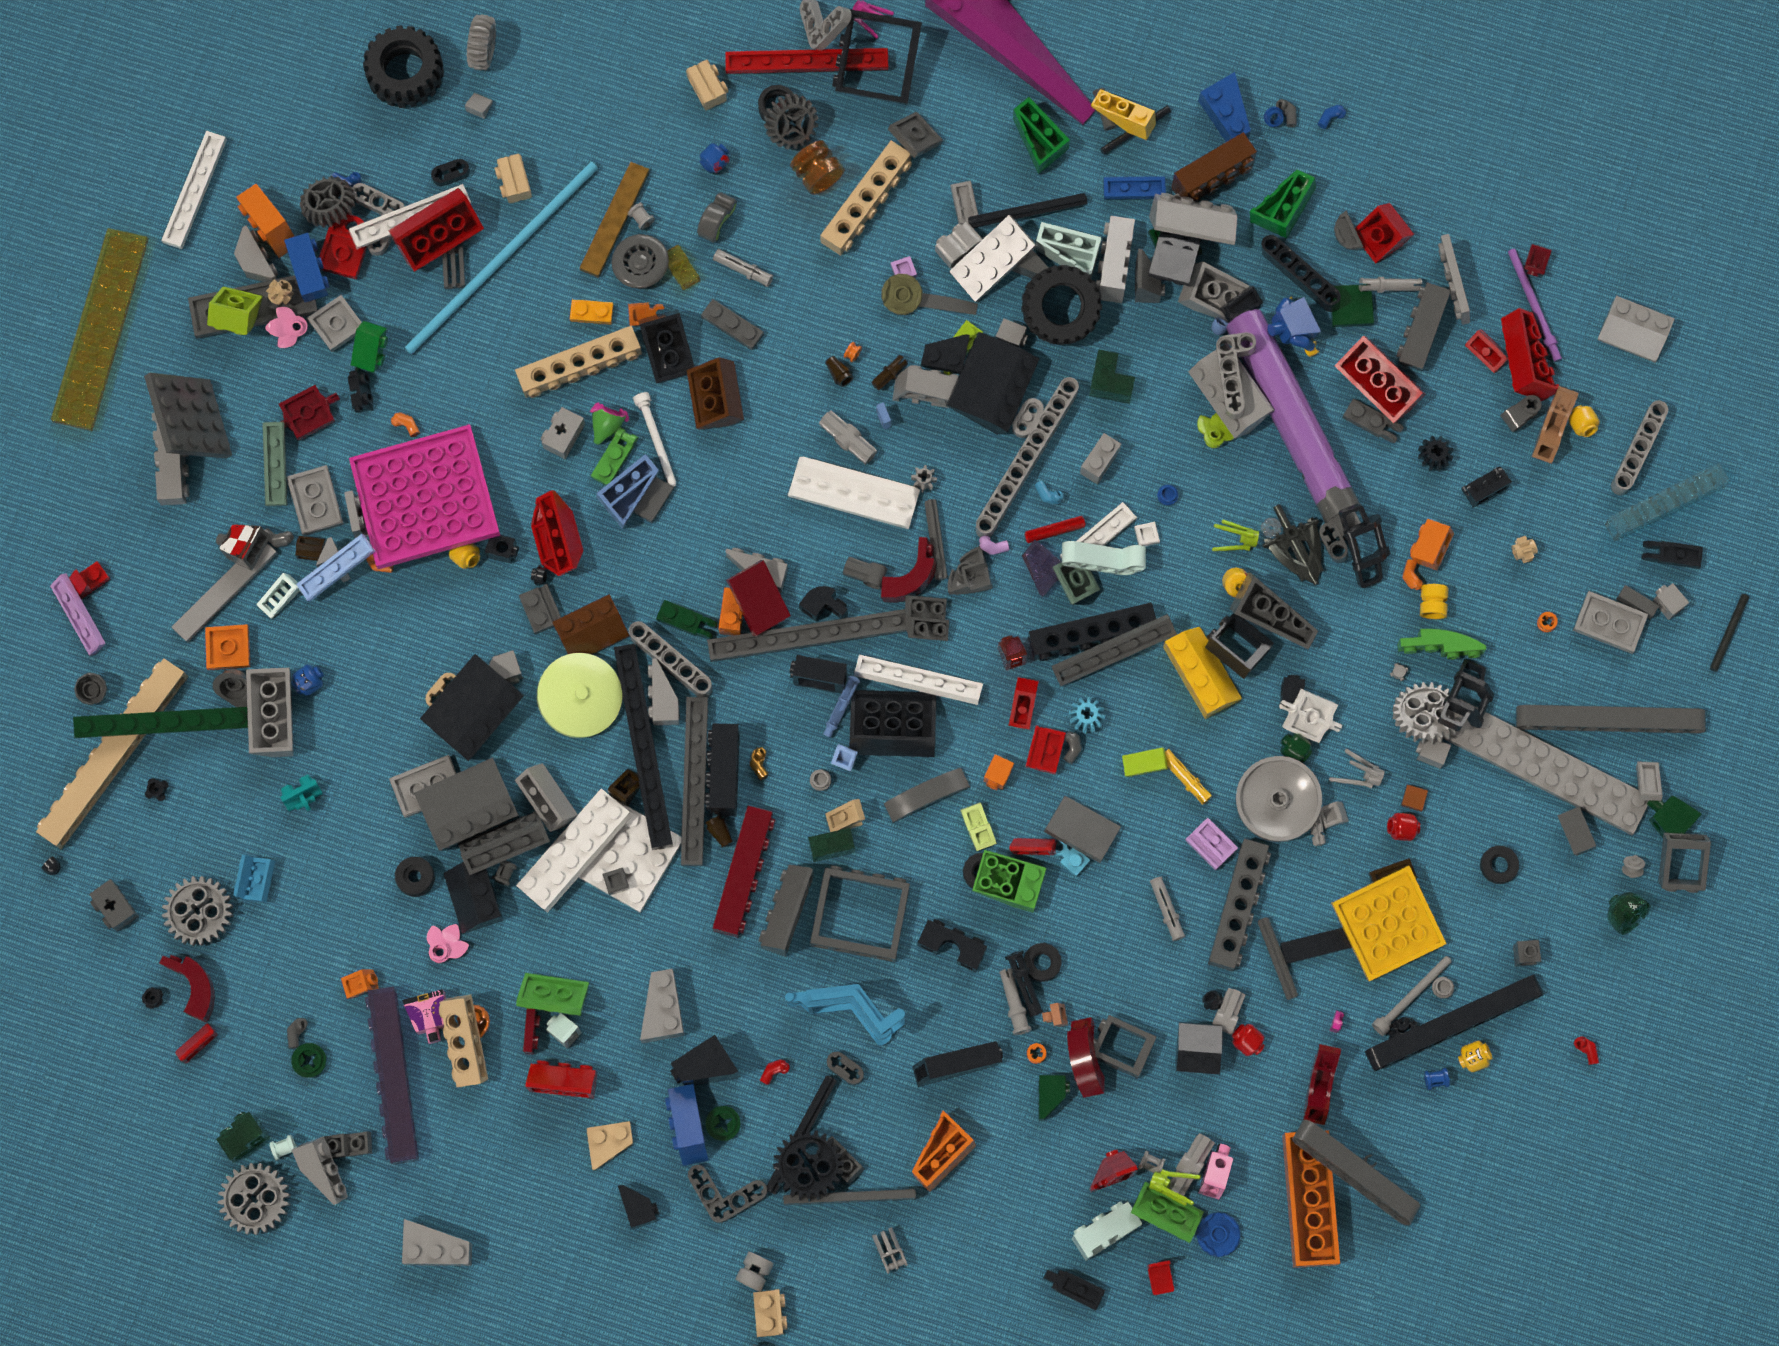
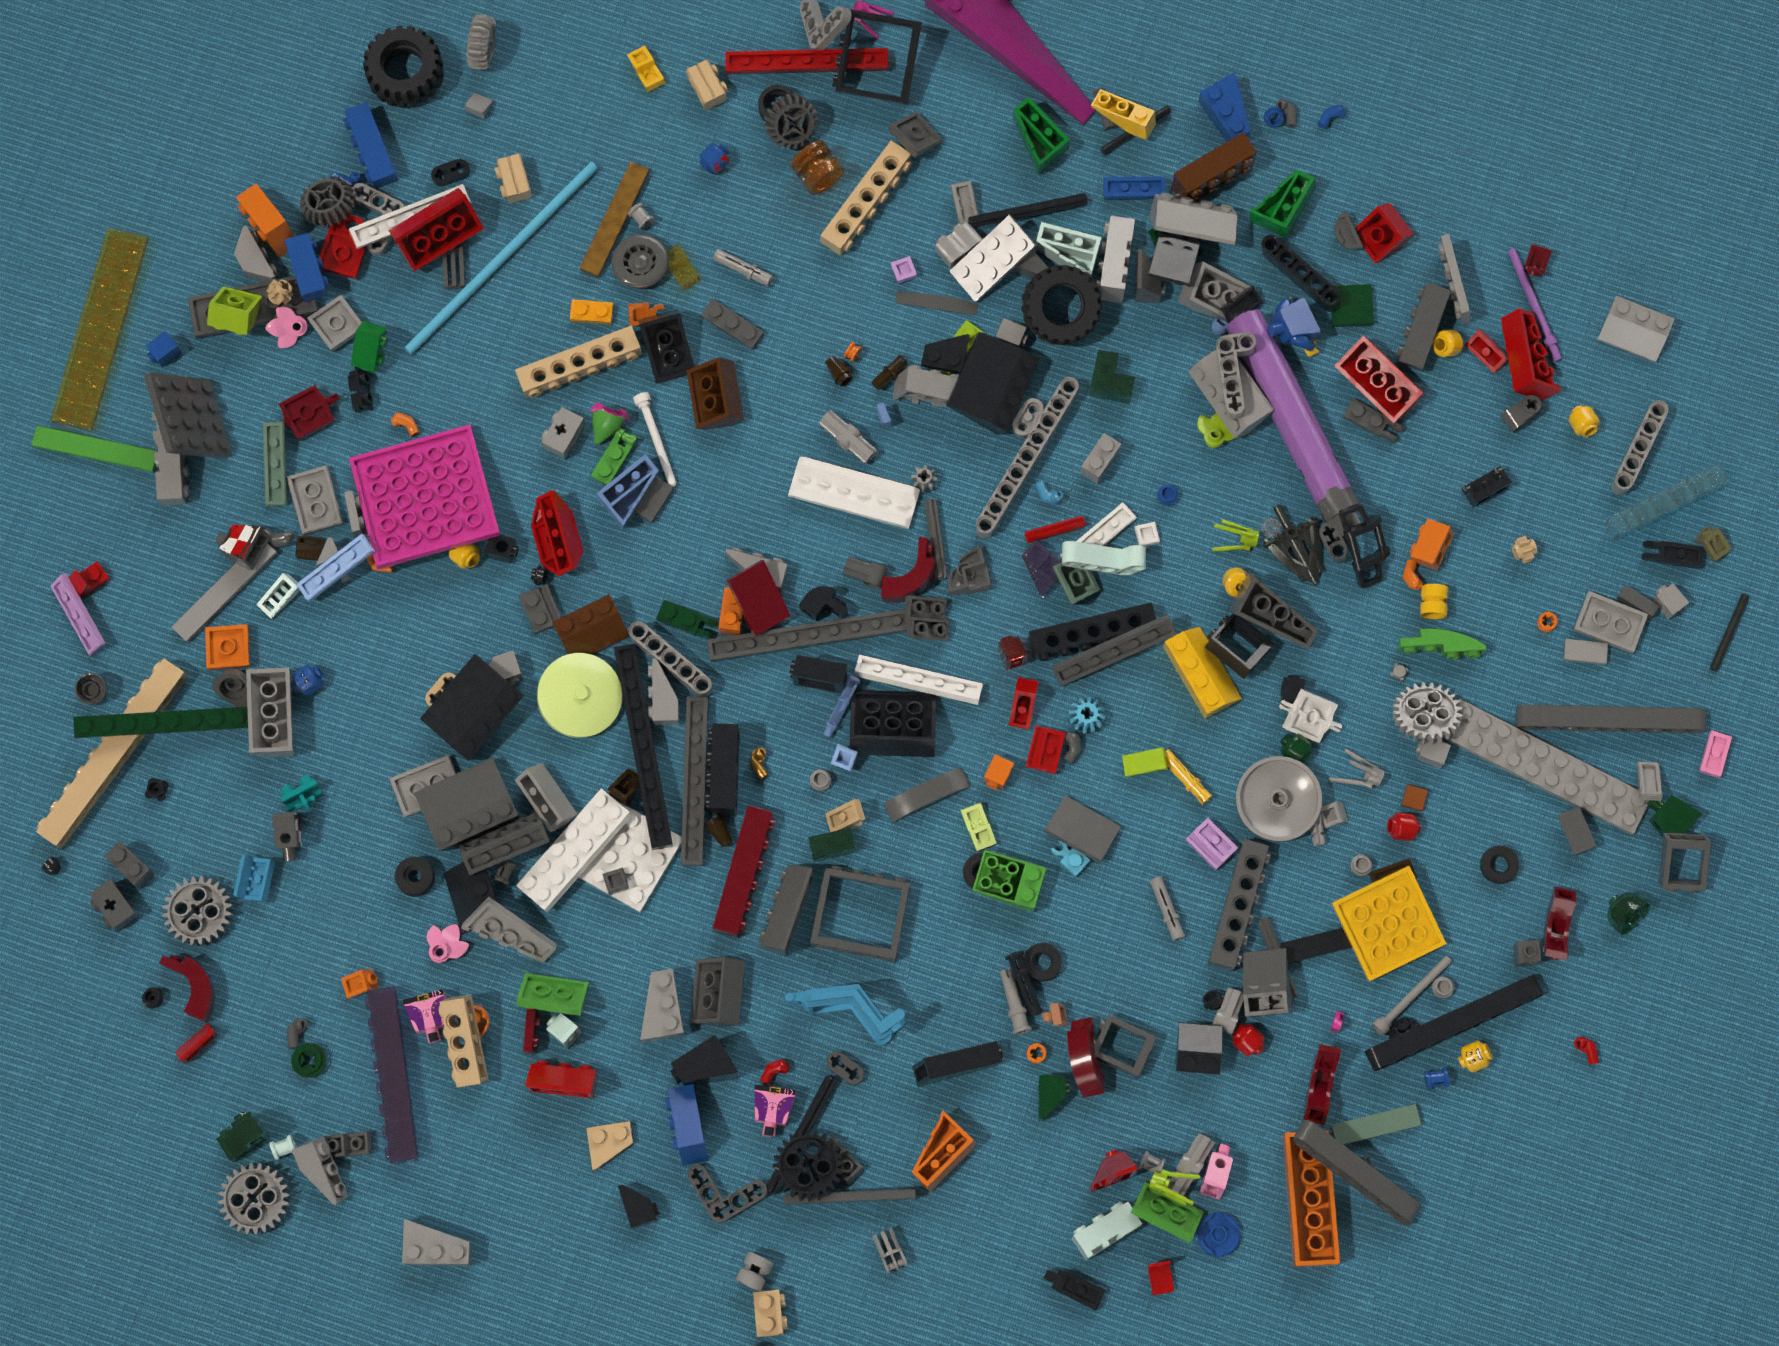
(94, 449): none -> bright green tile
(129, 865): none -> dark grey brick
(162, 349): none -> blue brick
(194, 190): white plate -> none
(283, 825): none -> dark grey torso
(370, 144): none -> blue brick
(503, 926): none -> light grey wing
(646, 68): none -> yellow slope
(713, 1120): dark green gear -> none
(715, 216): dark grey animal -> none
(717, 992): none -> dark grey slope
(773, 1107): none -> torso
(901, 294): olive tile -> none
(936, 935): black arch -> none
(991, 547): lavender arm -> none
(1029, 846): red slope -> none
(1266, 983): none -> dark grey slope
(1361, 865): none -> light grey plate
(1376, 1125): none -> sand green tile
(1381, 284): light grey pin -> none
(1439, 448): black gear -> none
(1447, 343): none -> yellow head
(1470, 713): black bar -> none
(1554, 424): medium nougat arch -> none
(1558, 923): none -> dark red arch
(1585, 652): none -> light grey tile
(1633, 866): light grey wheel -> none
(1713, 542): none -> olive bracket
(1715, 754): none -> bright pink plate

